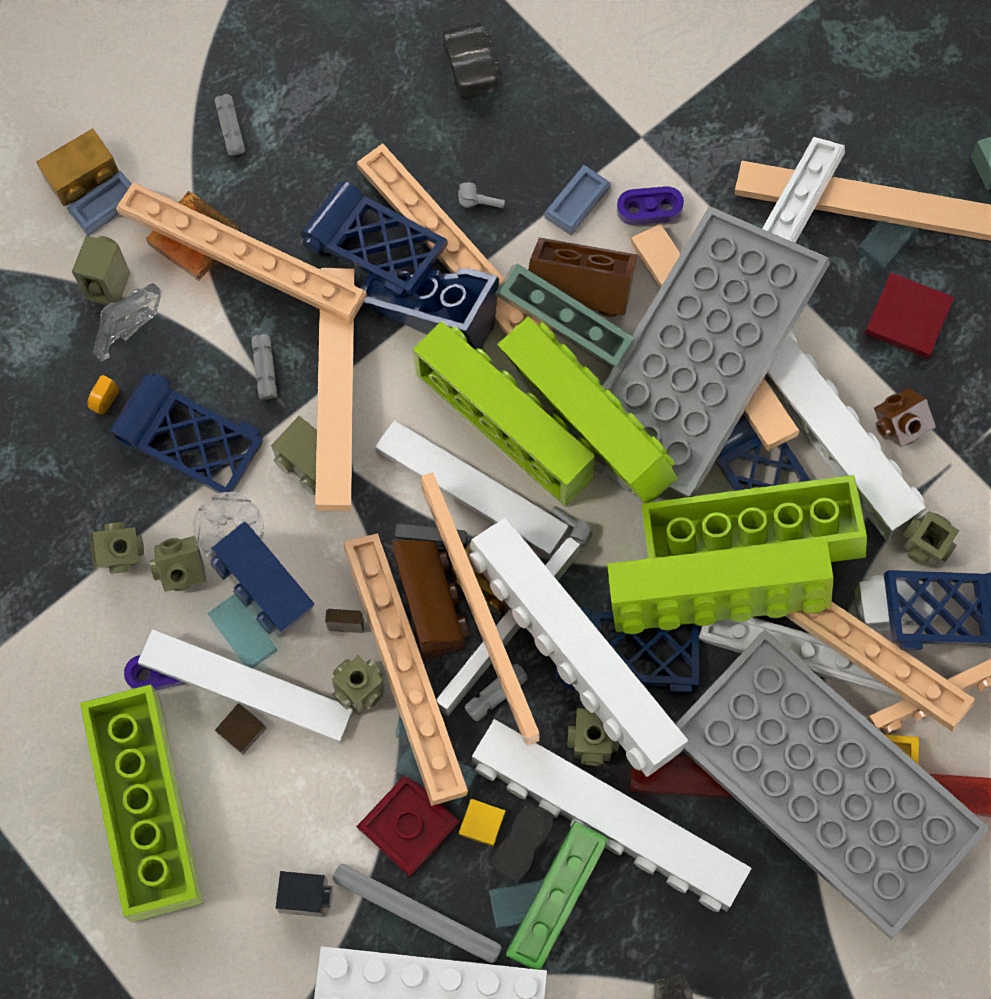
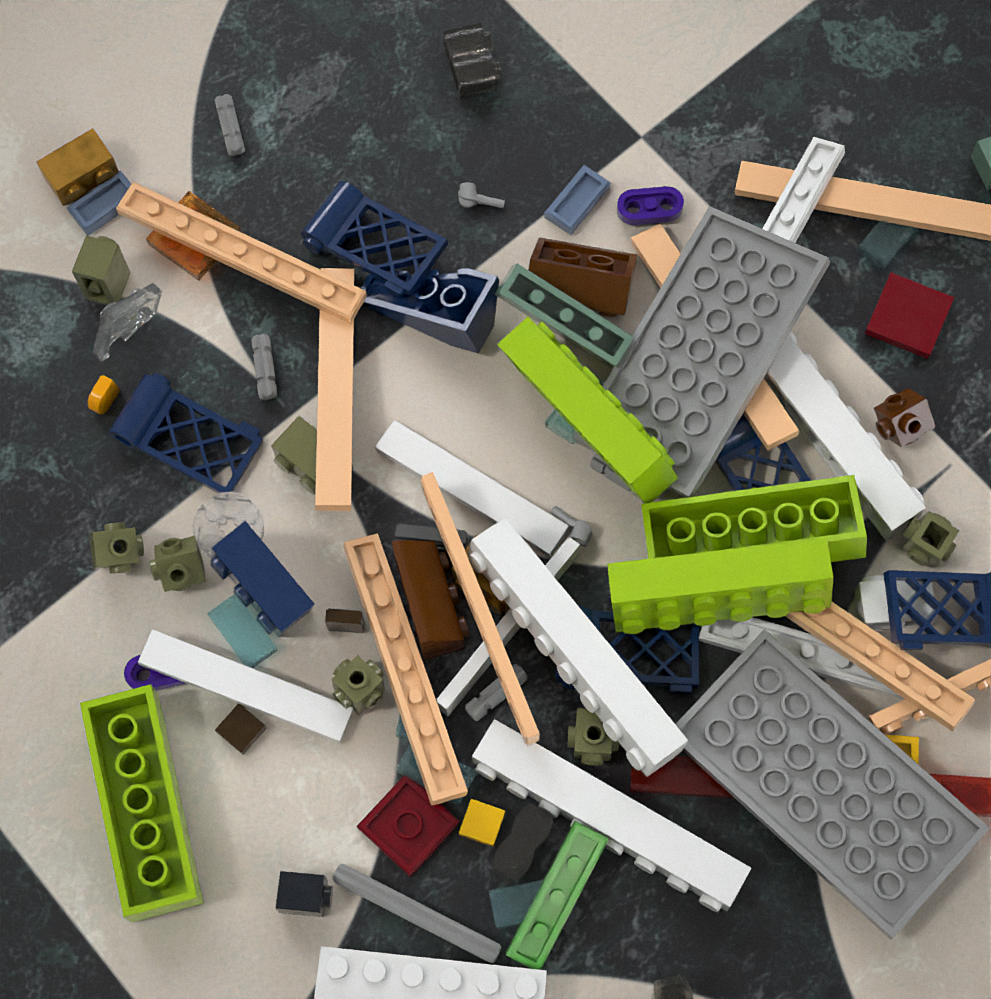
(416, 204): light nougat plate -> none
(504, 413): lime brick -> none

